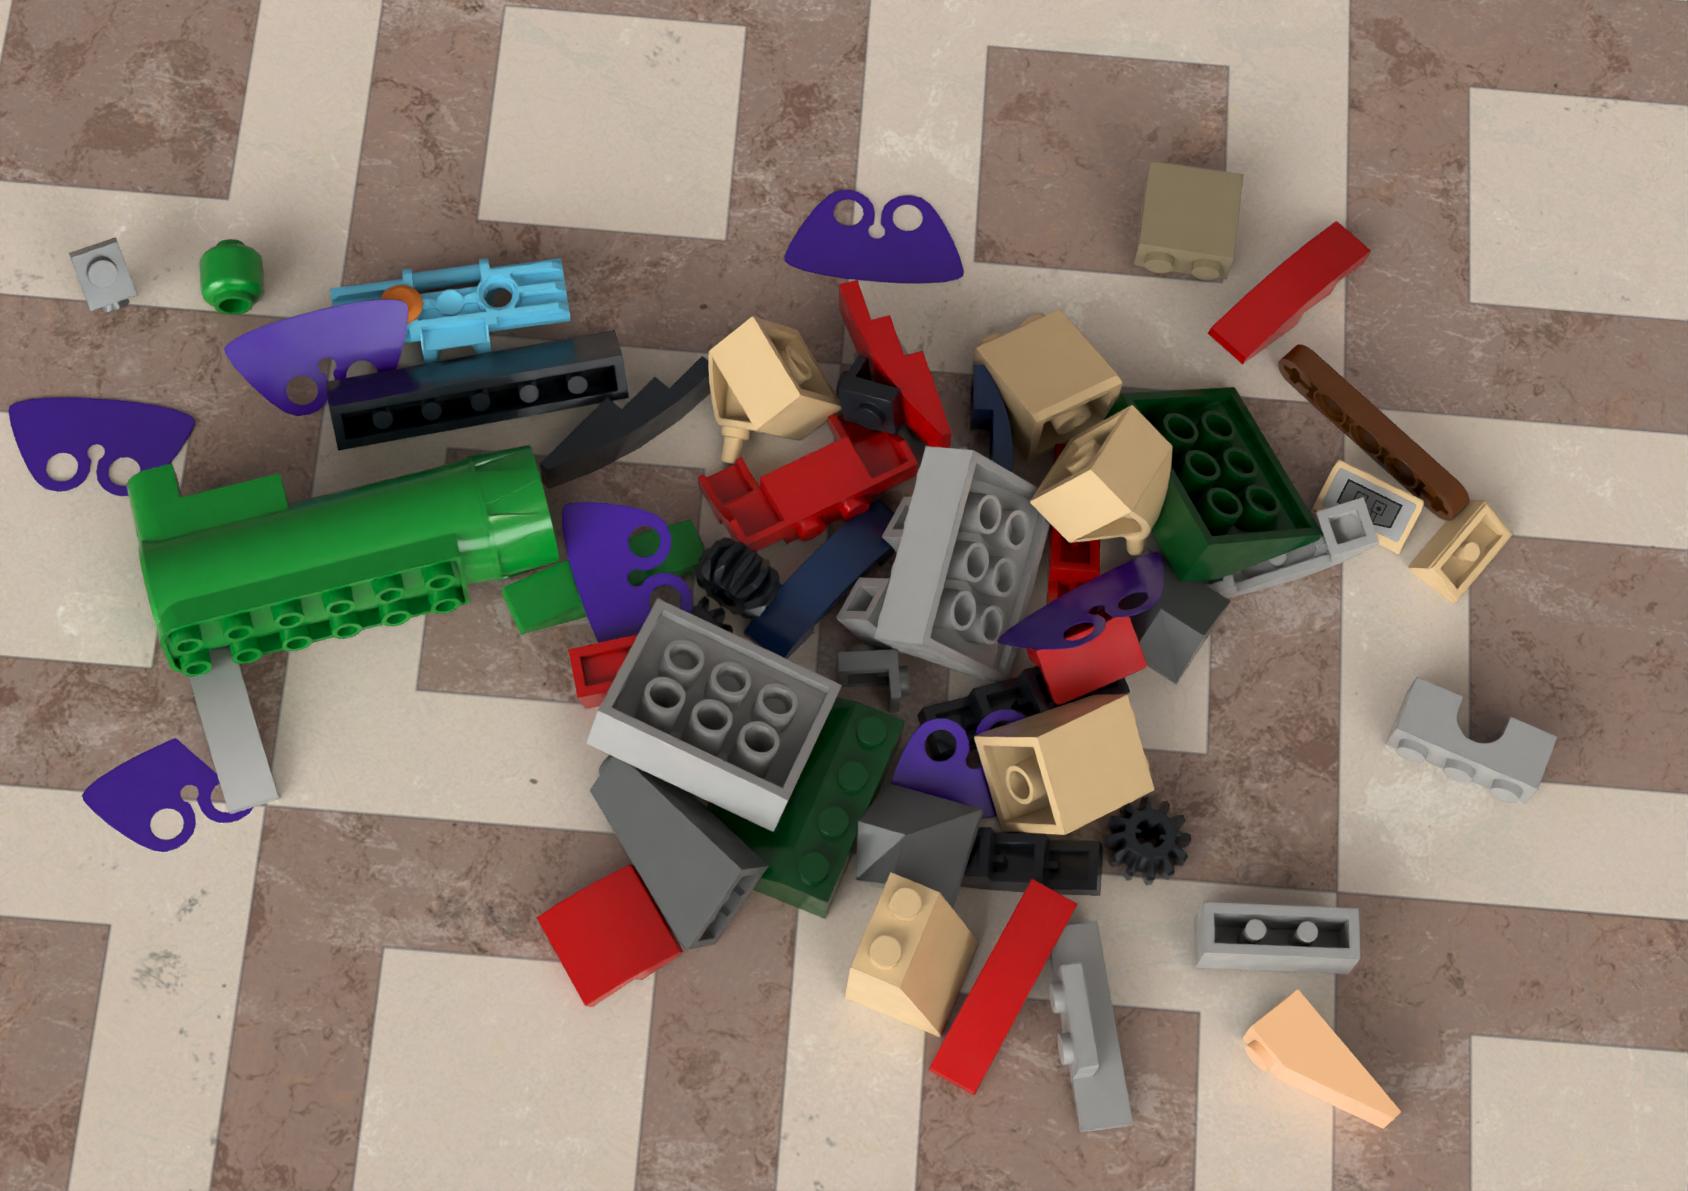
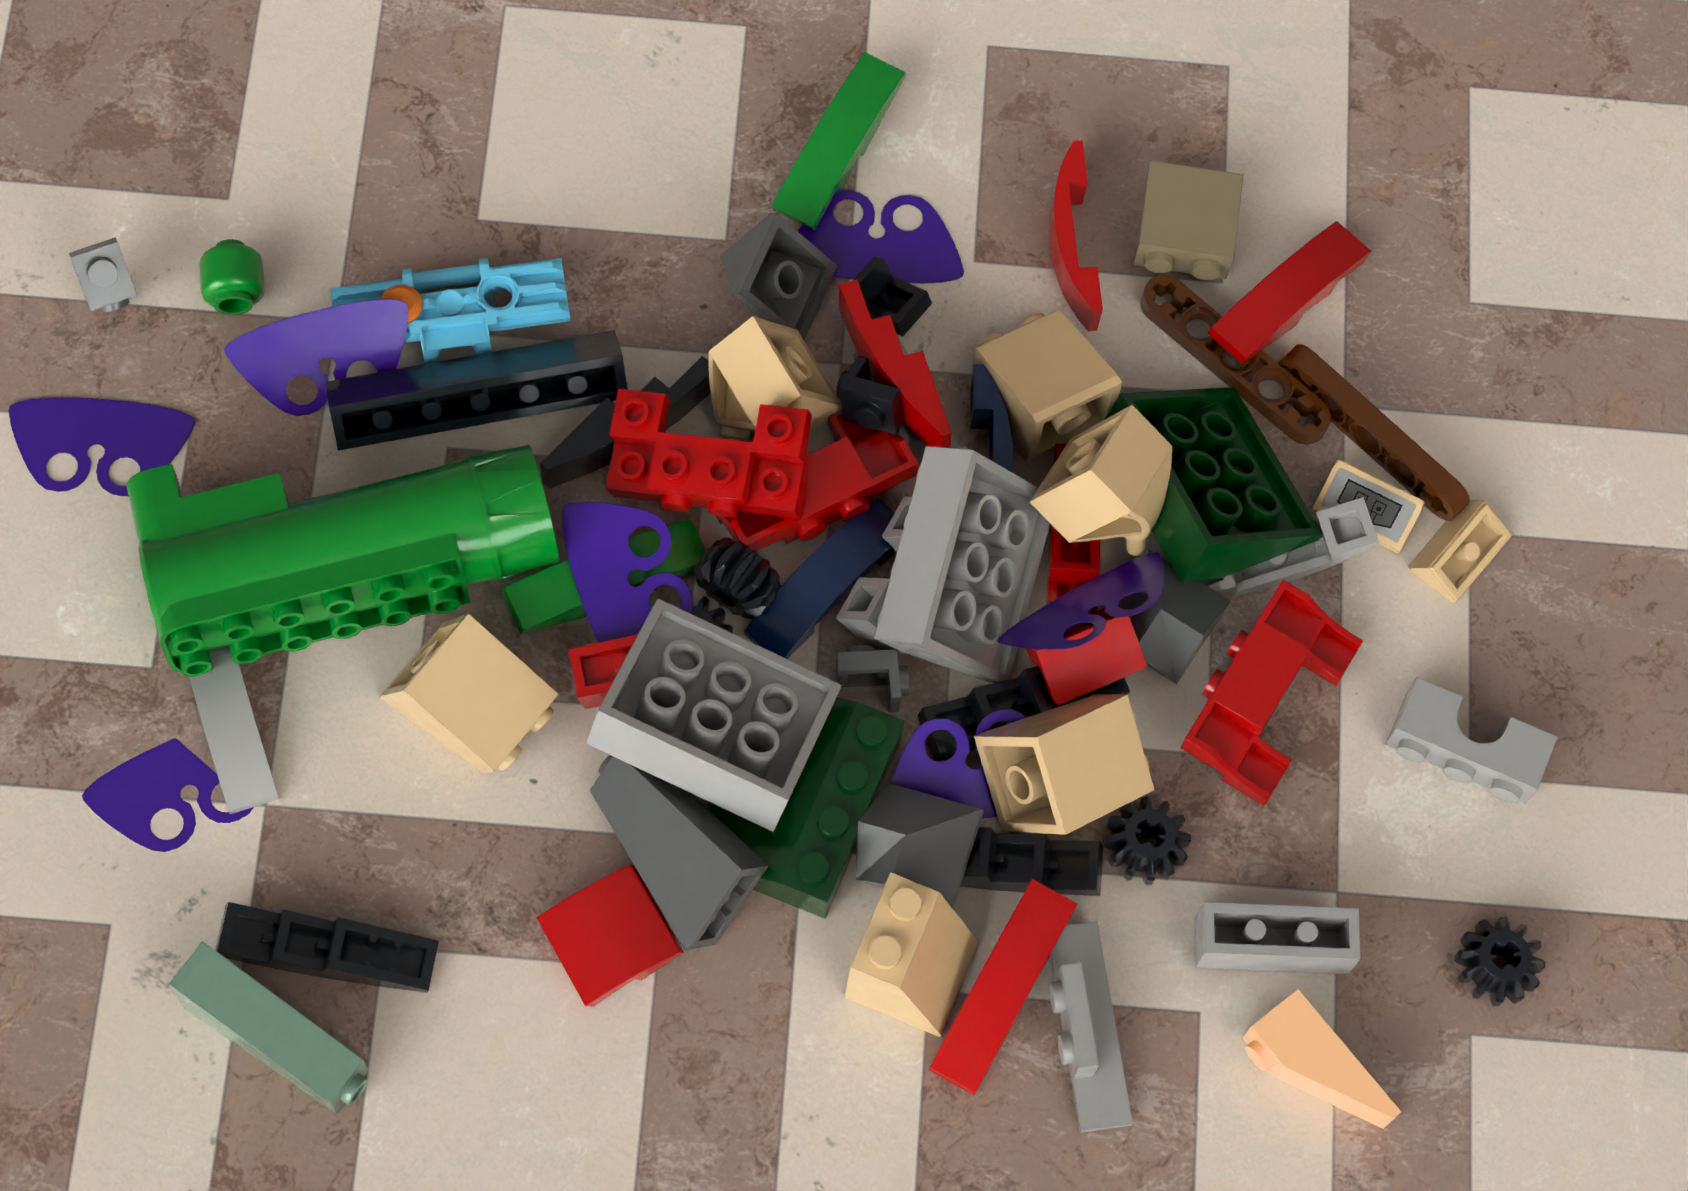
(269, 1028): none -> sand green slope
(327, 948): none -> black slope
(471, 694): none -> tan slope
(708, 471): none -> red bracket
(778, 273): none -> dark grey slope
(838, 140): none -> green slope
(891, 296): none -> black bracket
(1077, 283): none -> red slope
(1246, 379): none -> reddish brown beam
(1264, 664): none -> red bracket
(1482, 950): none -> black gear

